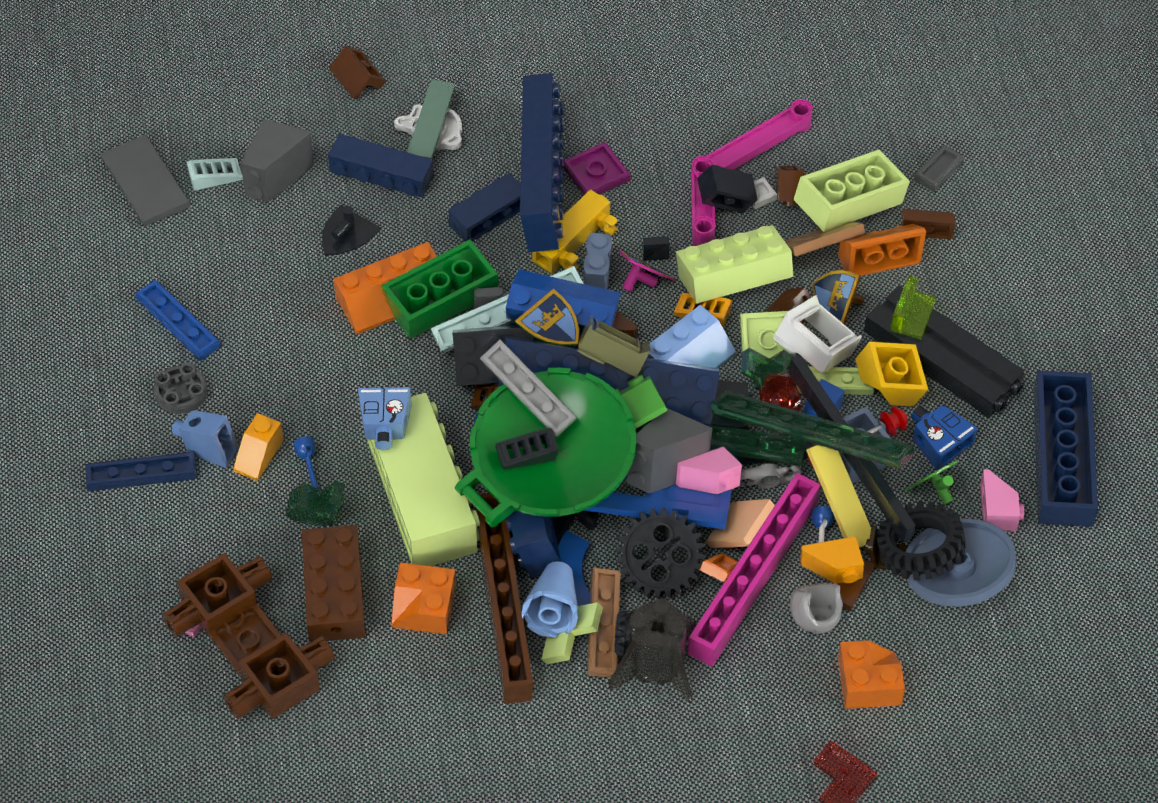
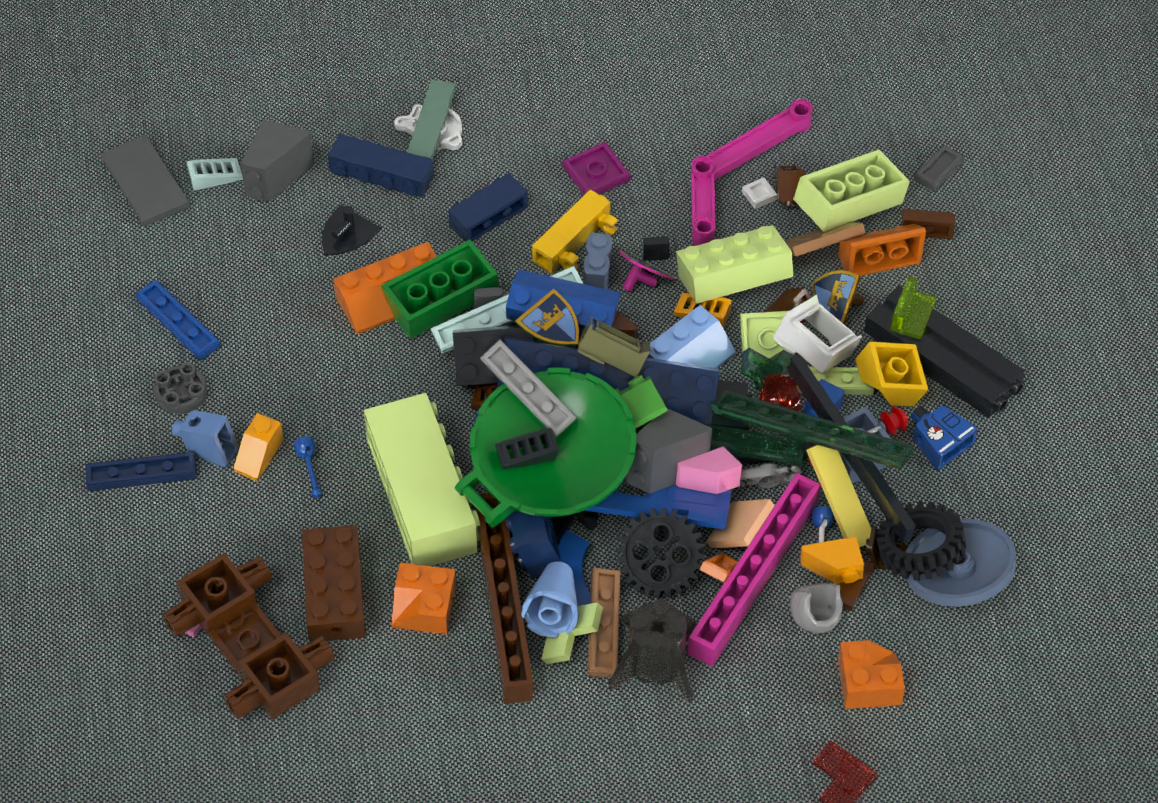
(314, 505): clear green brick -> none
(355, 71): reddish brown panel -> none
(385, 414): medium blue torso -> none
(541, 163): dark blue brick -> none
(622, 633): black gear -> none
(727, 188): black brick -> none
(939, 483): bright green shield -> none
(1000, 502): bright pink slope -> none
(1065, 448): dark blue brick -> none

